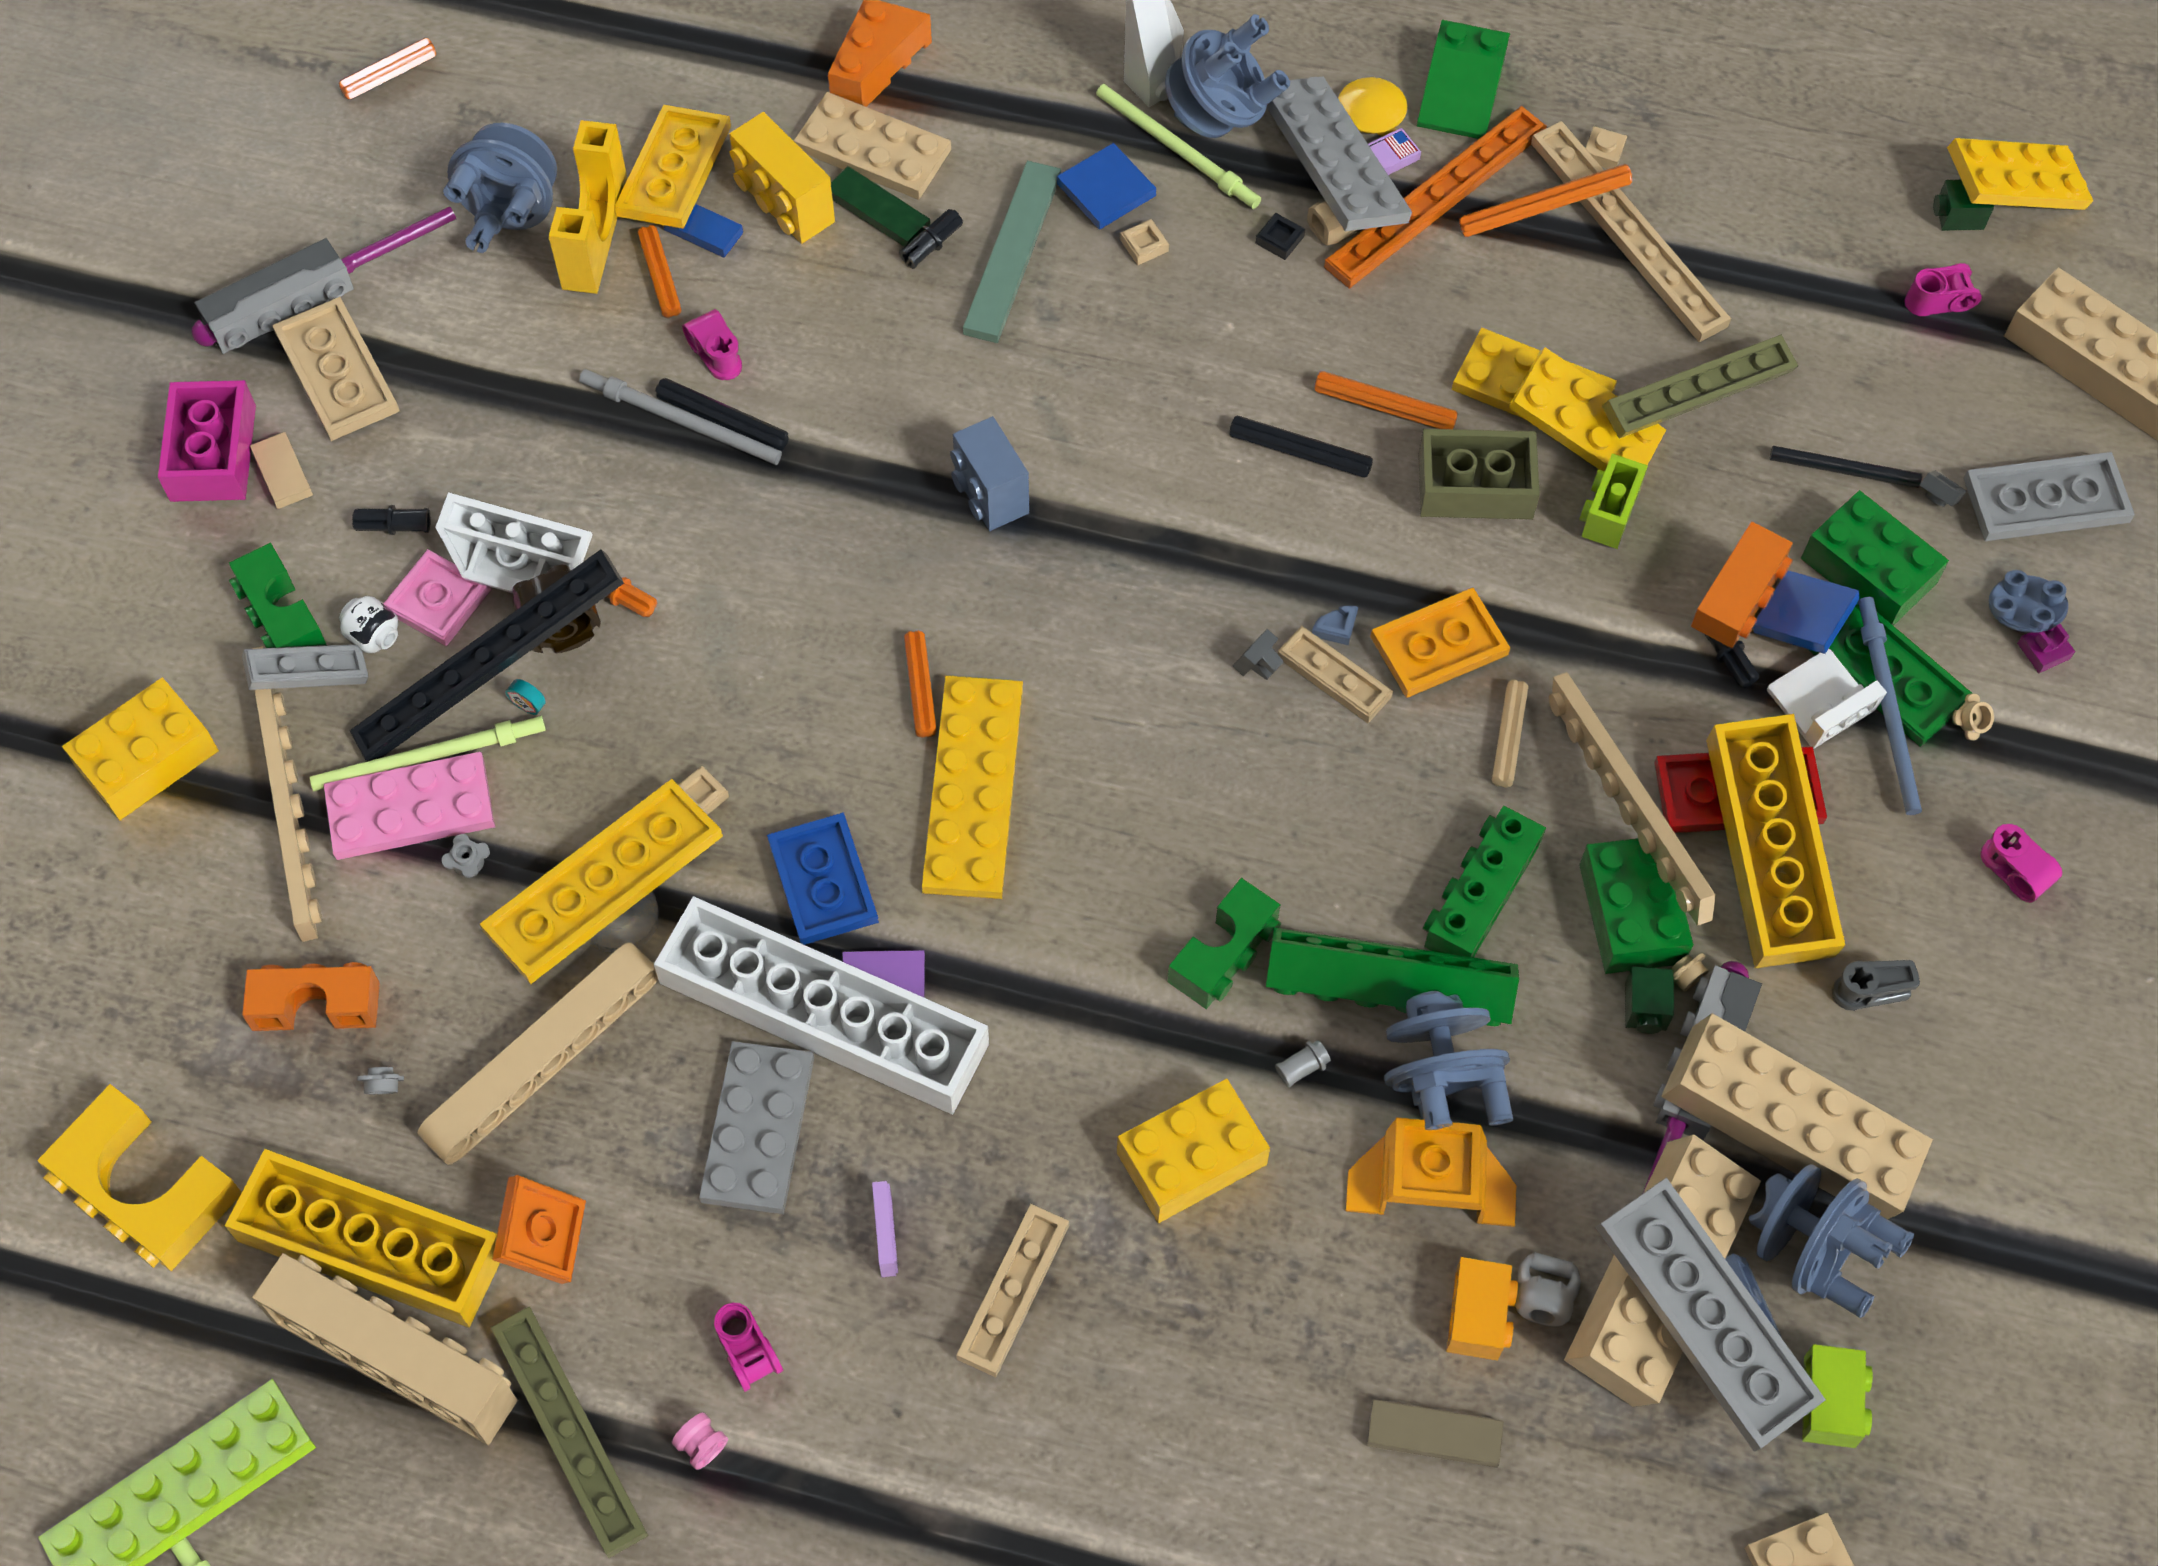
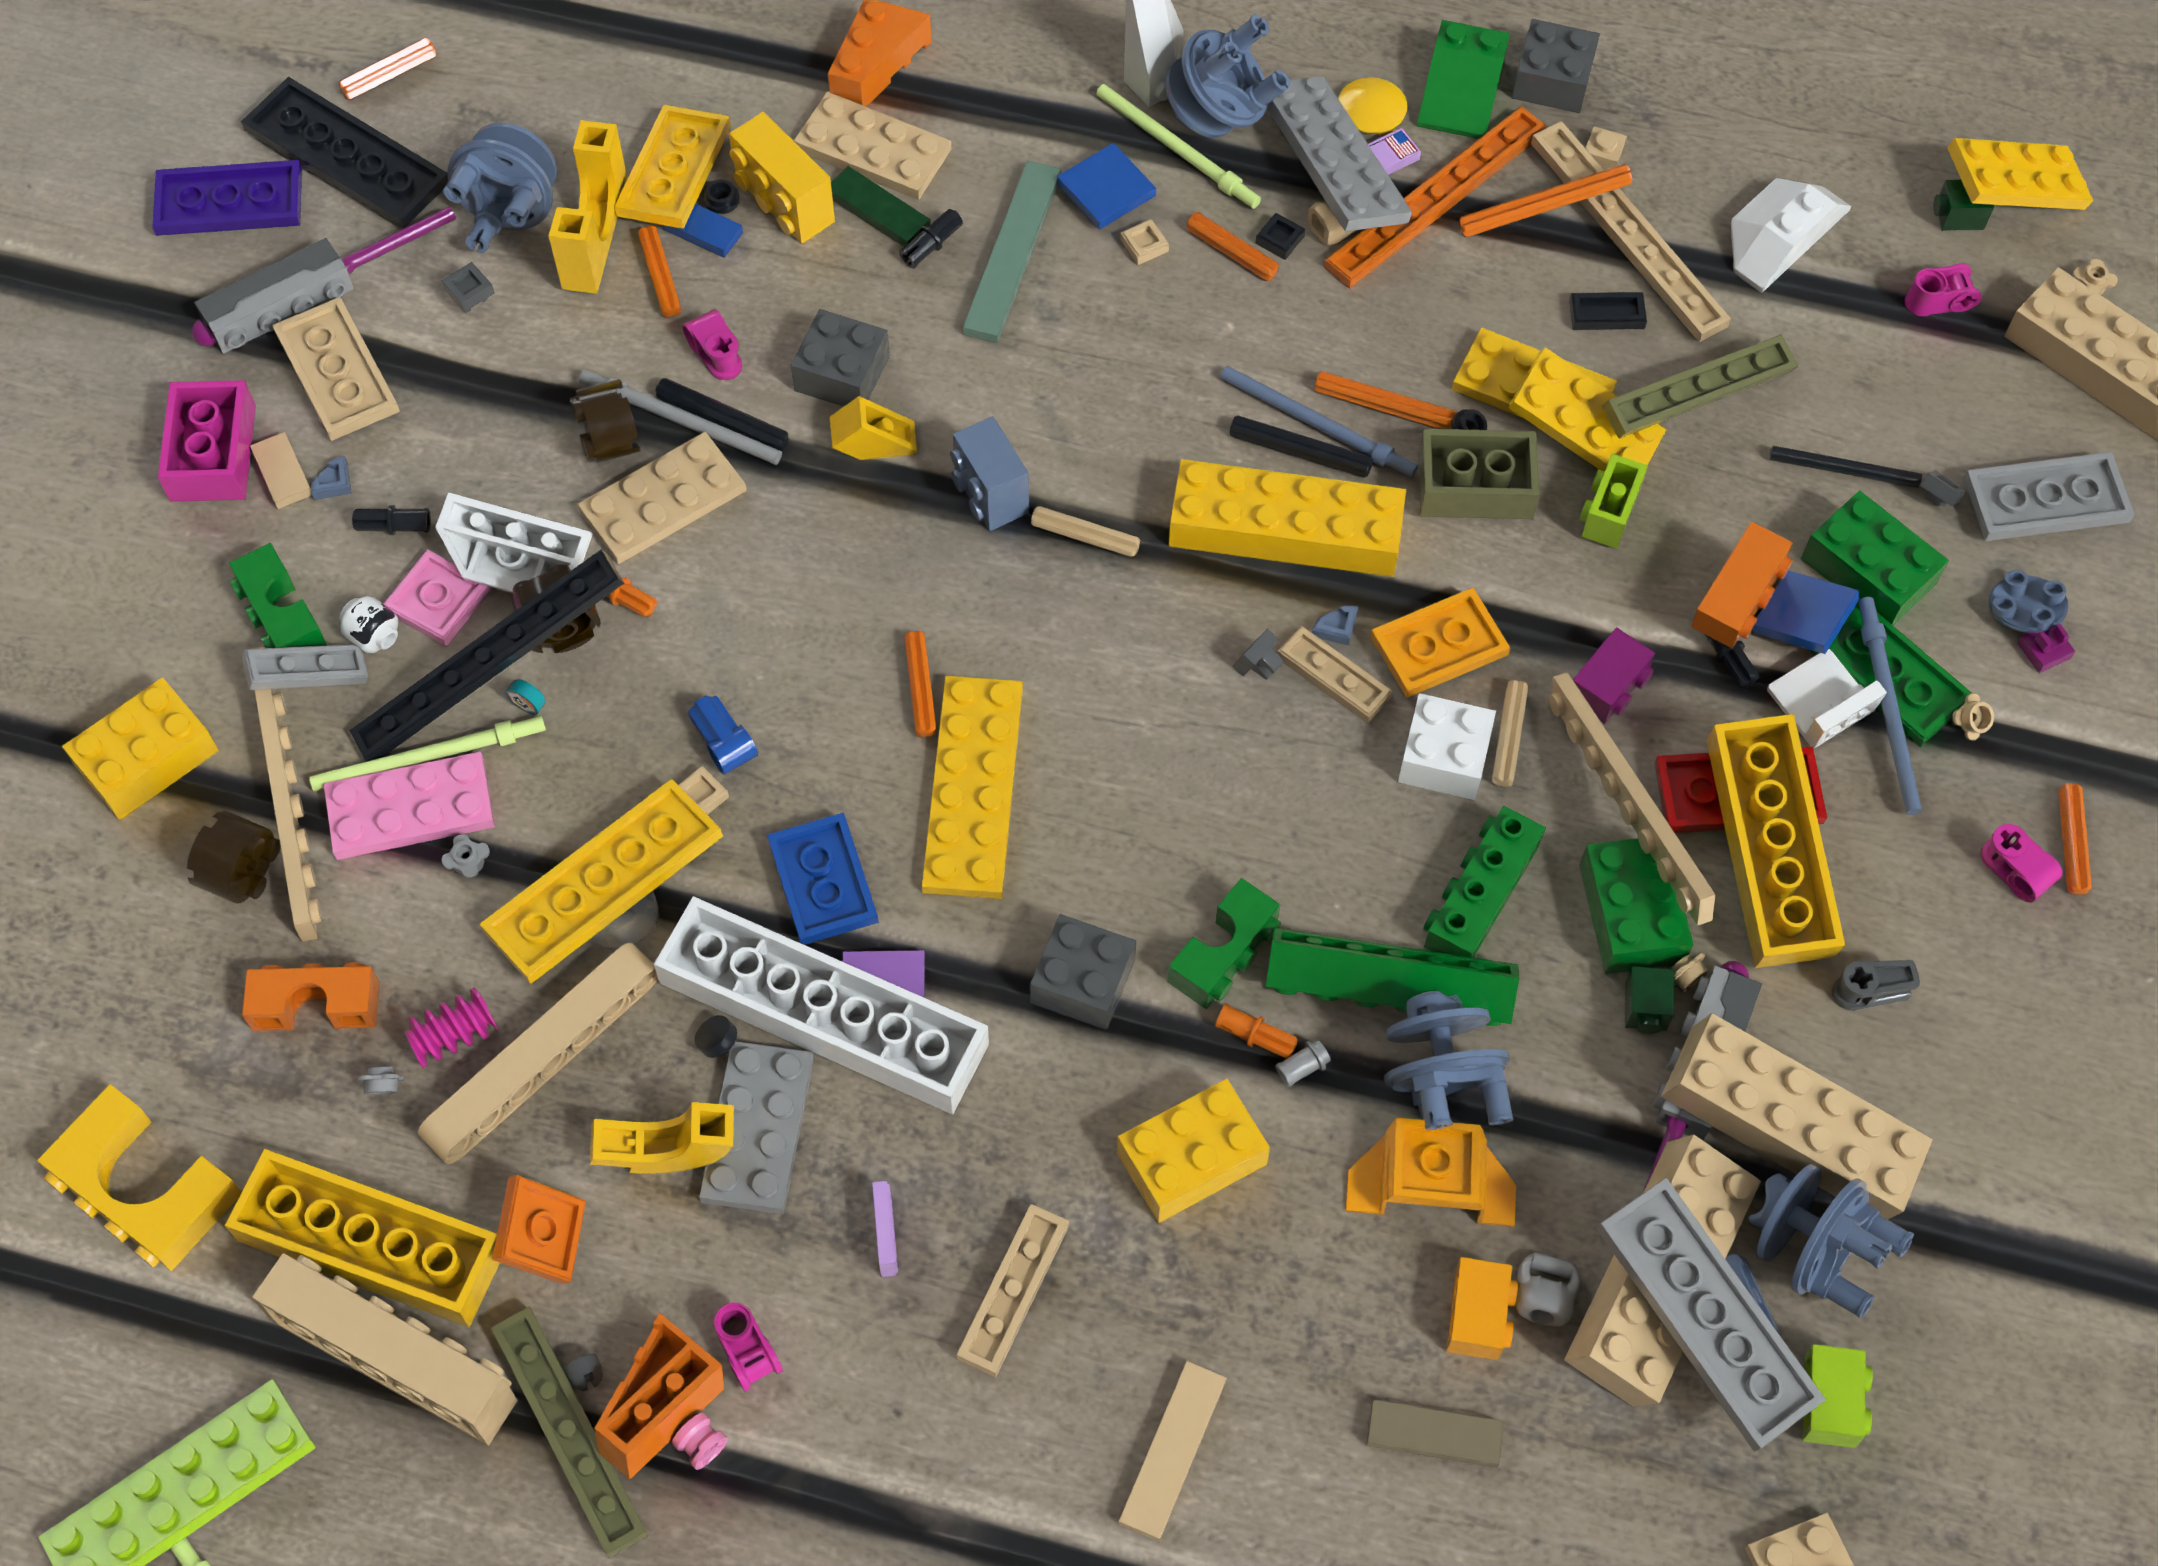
(227, 197): none -> dark purple plate
(232, 857): none -> dark brown brick
(332, 480): none -> sand blue tile
(346, 152): none -> black plate
(449, 1027): none -> dark pink piece
(468, 287): none -> dark grey tile
(584, 1370): none -> dark grey hinge
(606, 421): none -> dark brown brick
(659, 1395): none -> orange wedge
(661, 497): none -> tan plate
(667, 1146): none -> yellow arch
(715, 1036): none -> black tile
(721, 189): none -> black plate
(726, 742): none -> blue piece
(840, 359): none -> dark grey brick
(872, 431): none -> yellow slope
(1083, 971): none -> dark grey brick
(1085, 531): none -> tan axle
(1172, 1451): none -> tan tile
(1232, 246): none -> orange axle
(1256, 1031): none -> orange axle
(1287, 517): none -> yellow brick
(1381, 453): none -> sand blue bar
(1447, 746): none -> white brick
(1469, 420): none -> black plate
(1555, 65): none -> dark grey brick
(1608, 311): none -> black tile
(1614, 673): none -> magenta brick
(1781, 228): none -> white wedge
(2074, 839): none -> orange axle
(2095, 276): none -> tan plate

